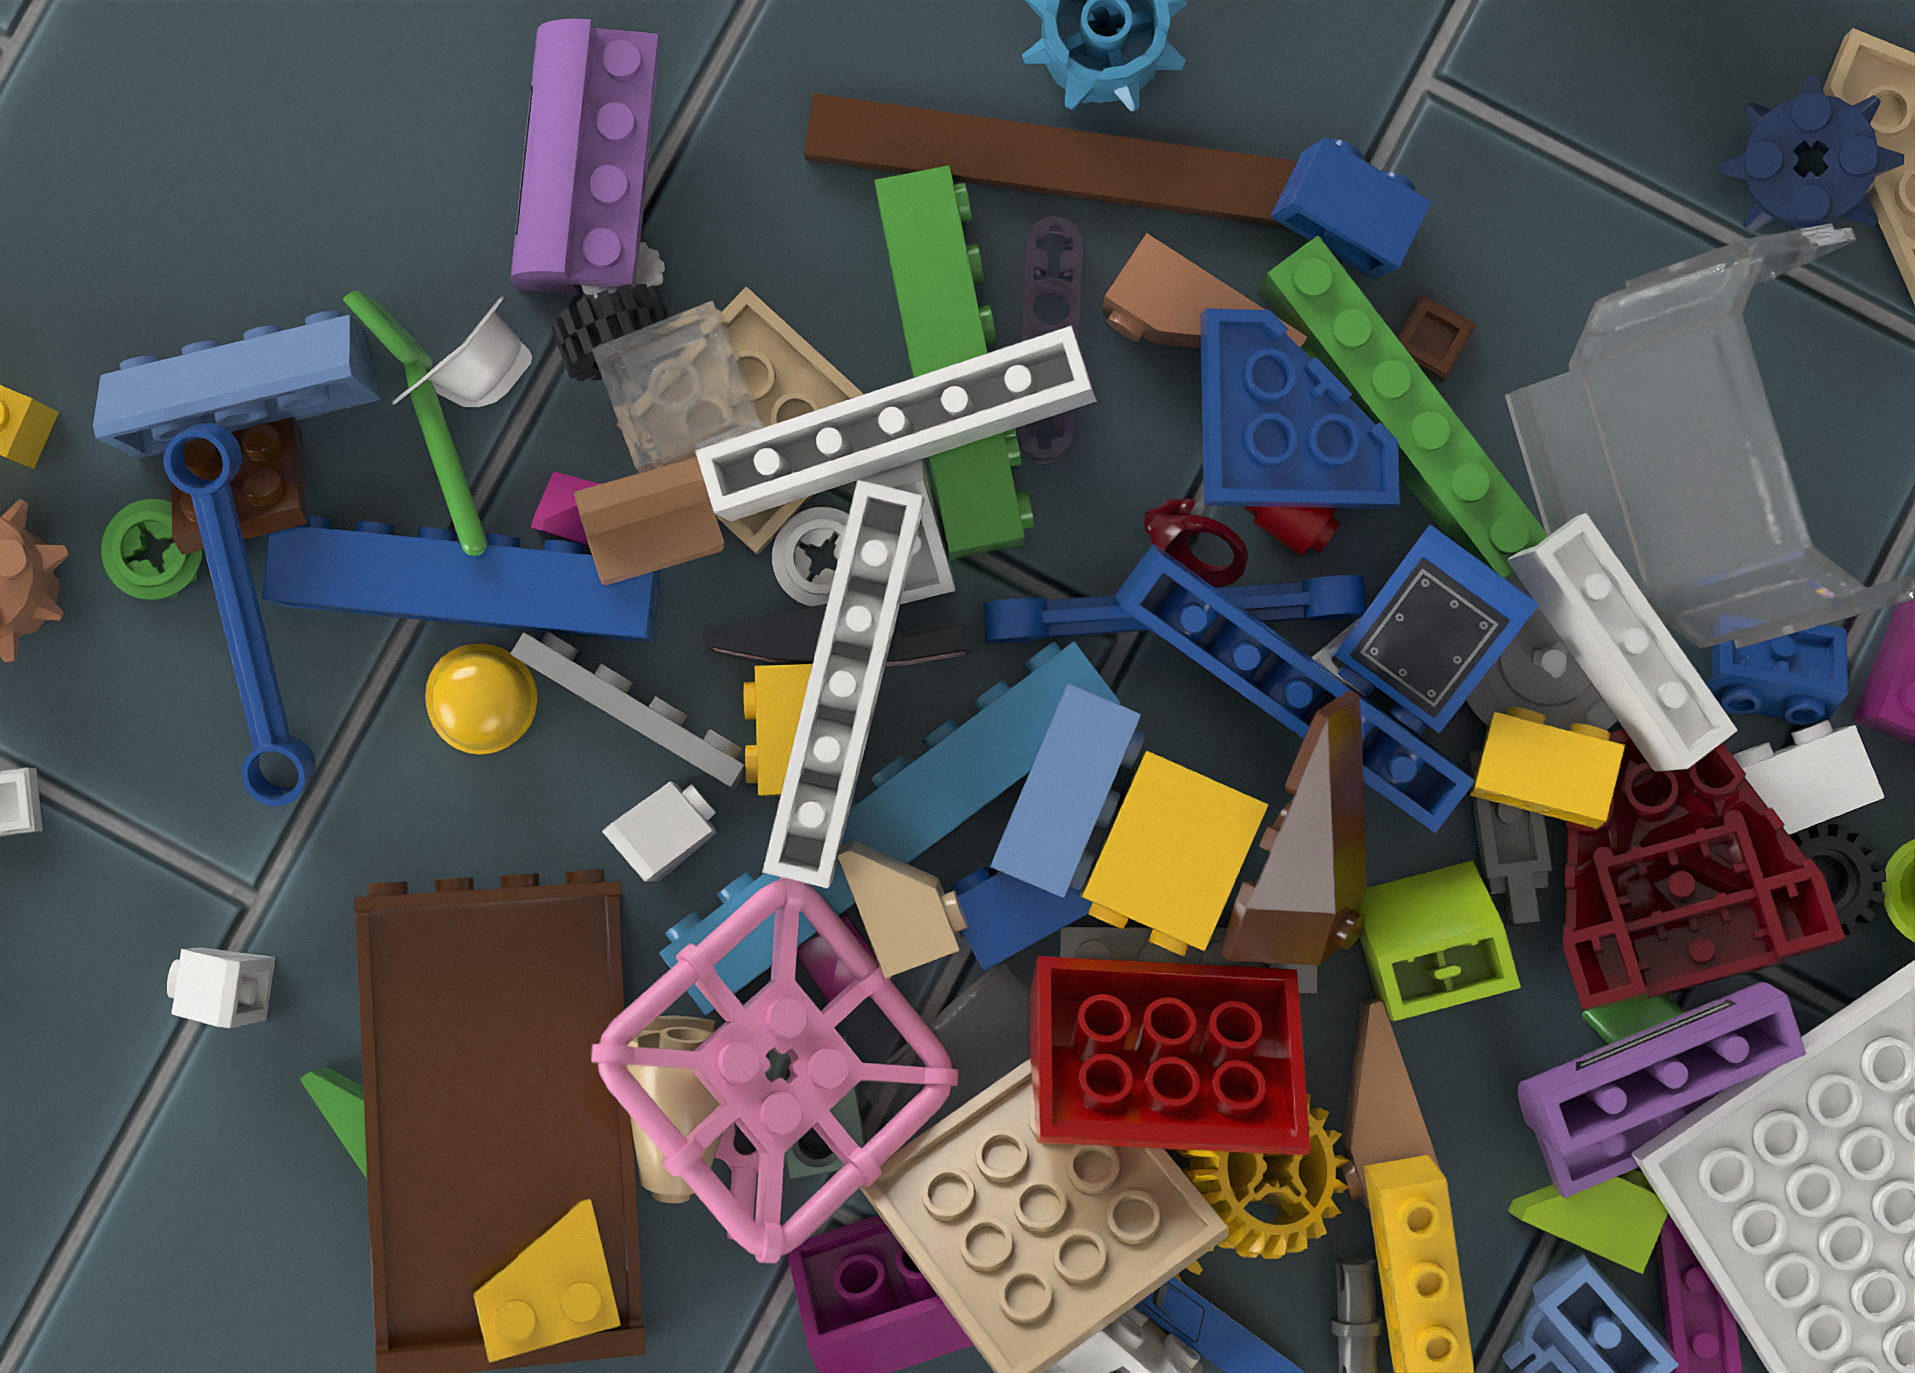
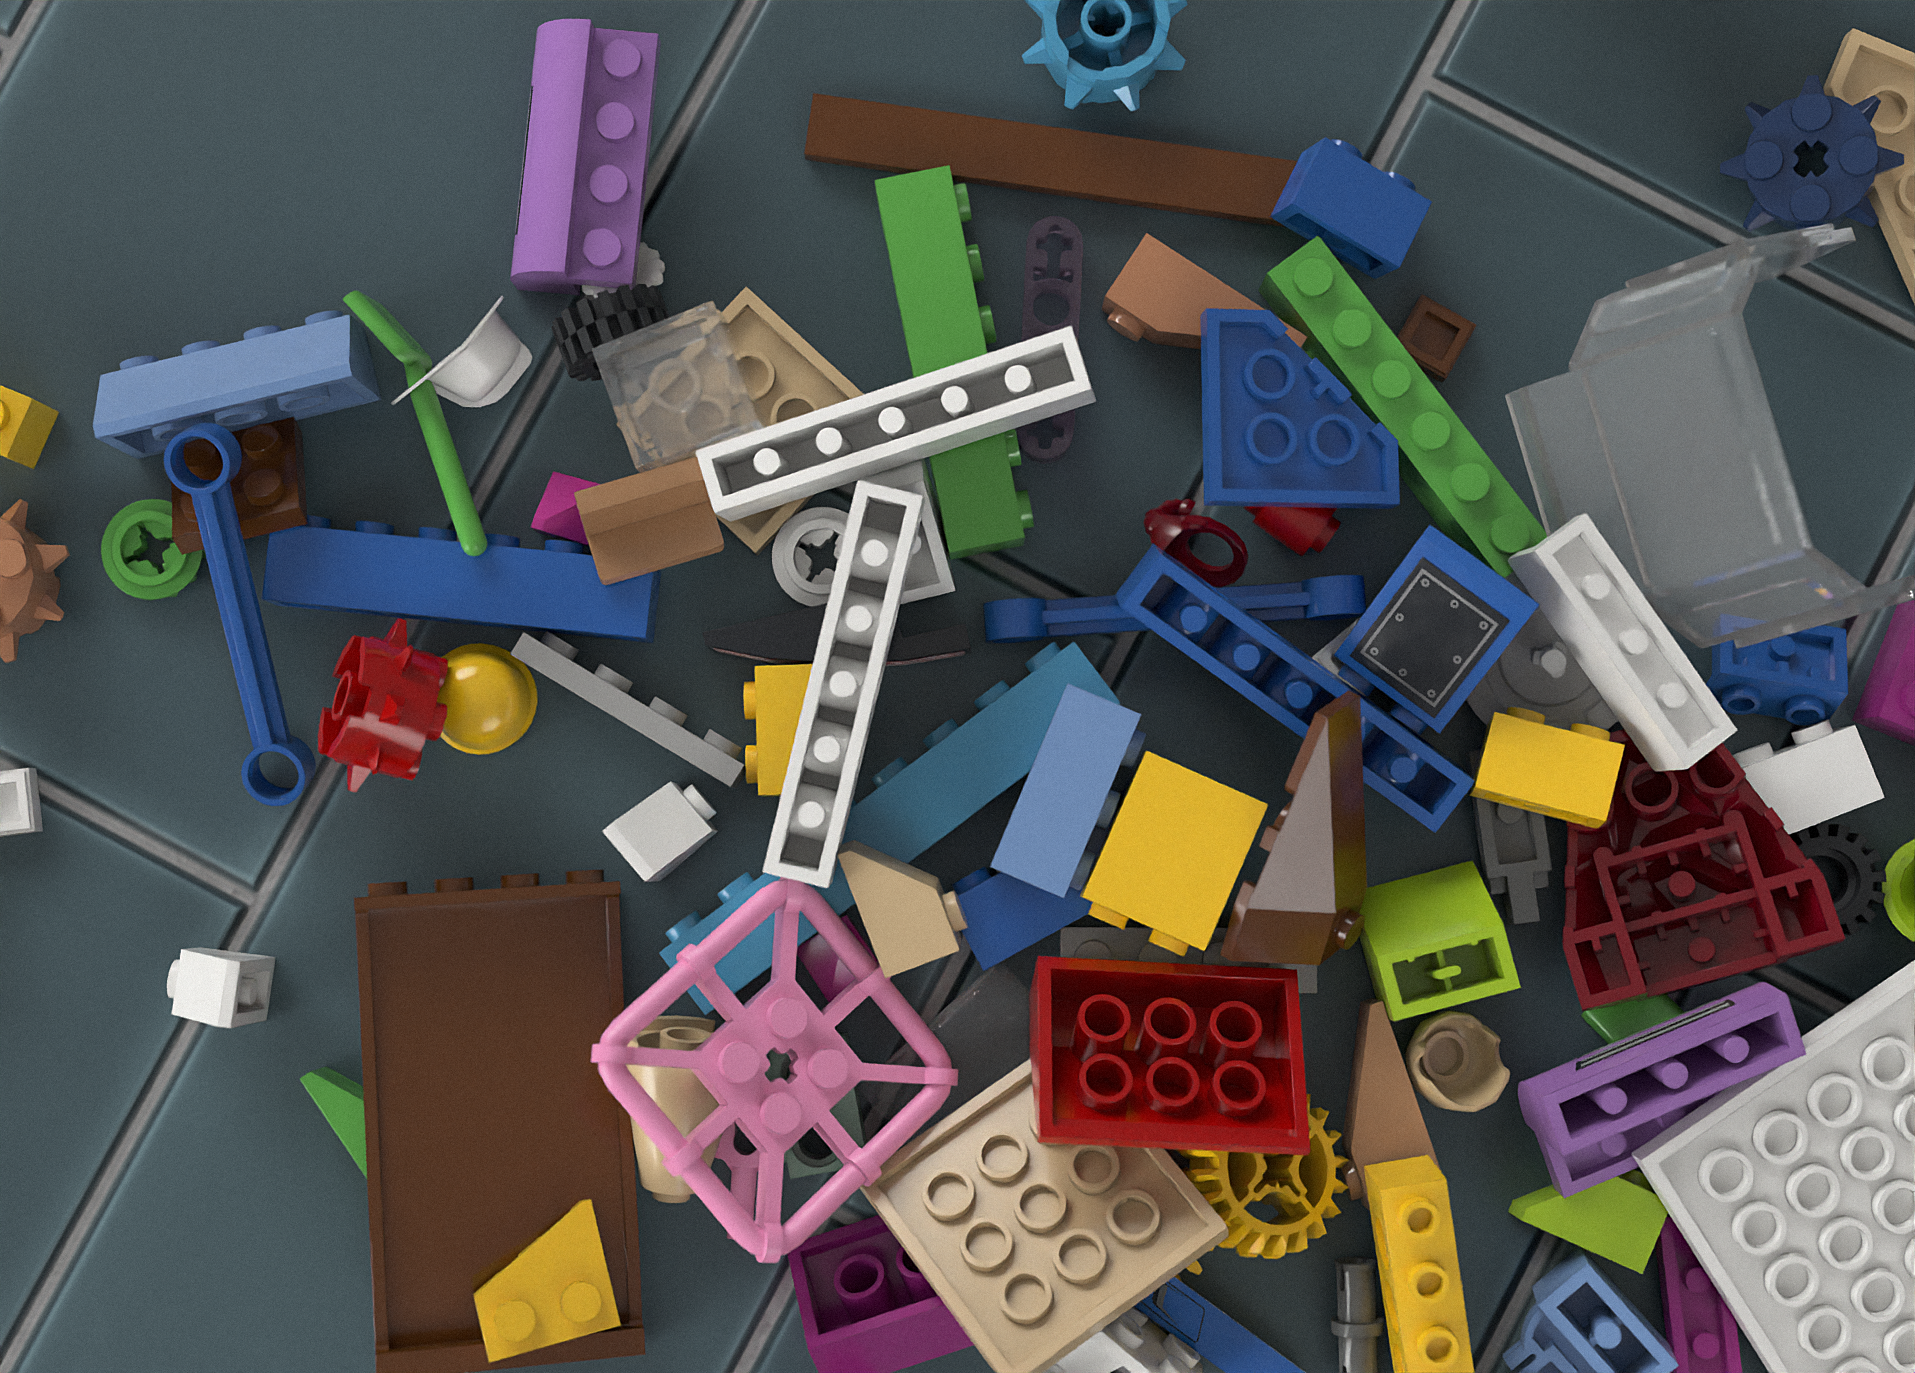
(383, 707): none -> red brick
(1456, 1062): none -> tan hair

